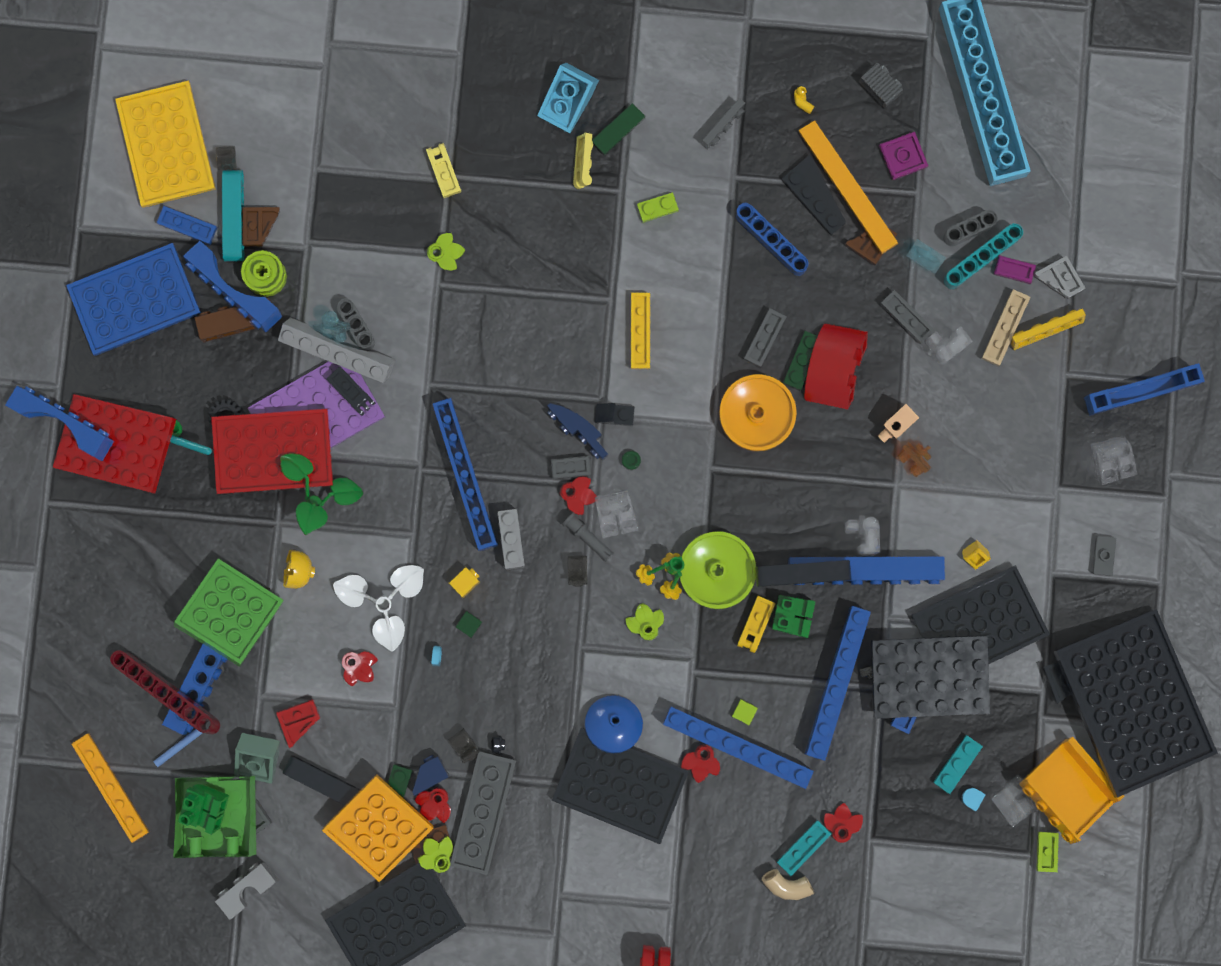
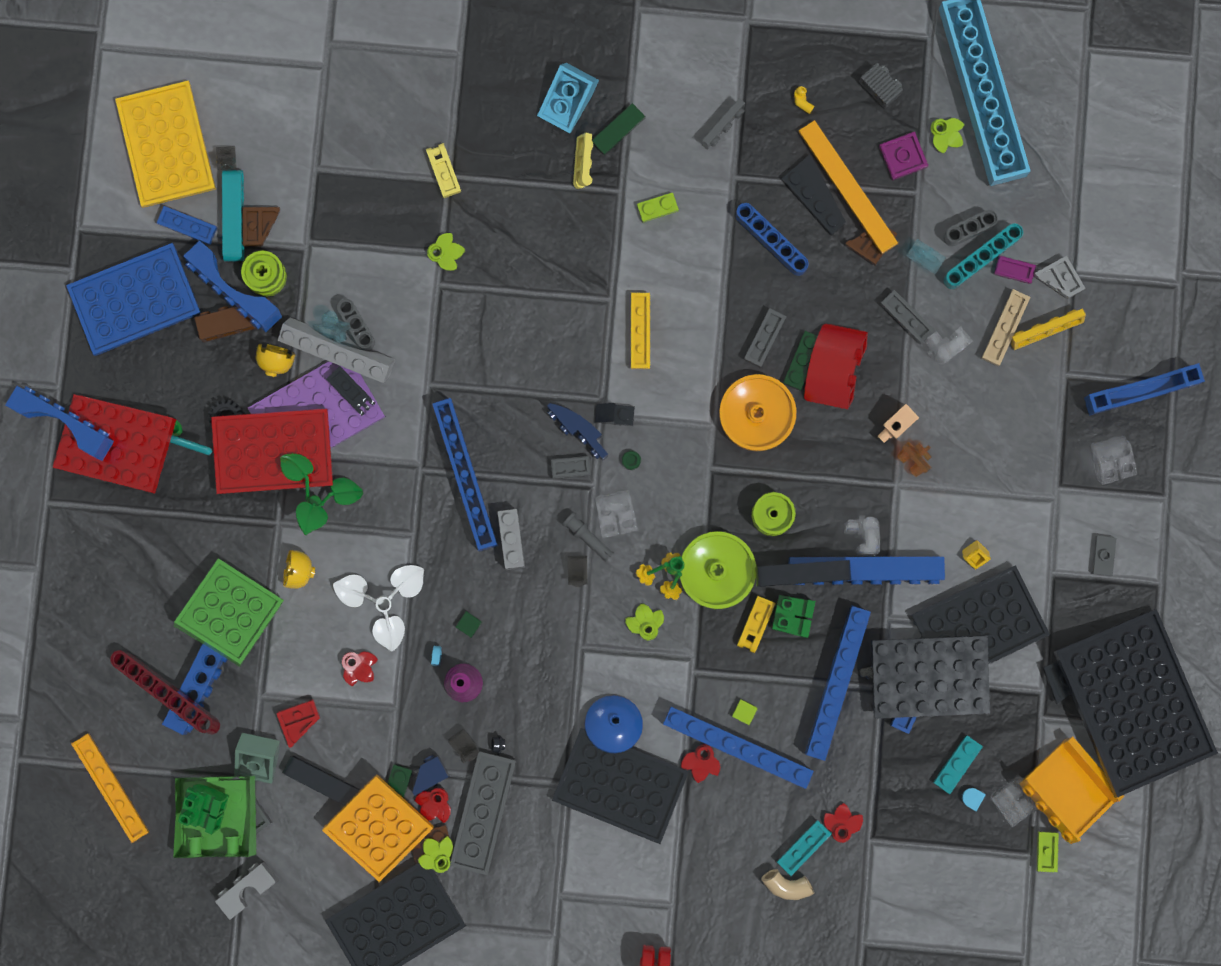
(177, 747): medium blue bar -> none
(274, 359): none -> yellow cylinder
(465, 581): yellow brick -> none
(472, 682): none -> magenta cone
(581, 494): red plate -> none
(773, 525): none -> lime wheel
(949, 135): none -> lime plate

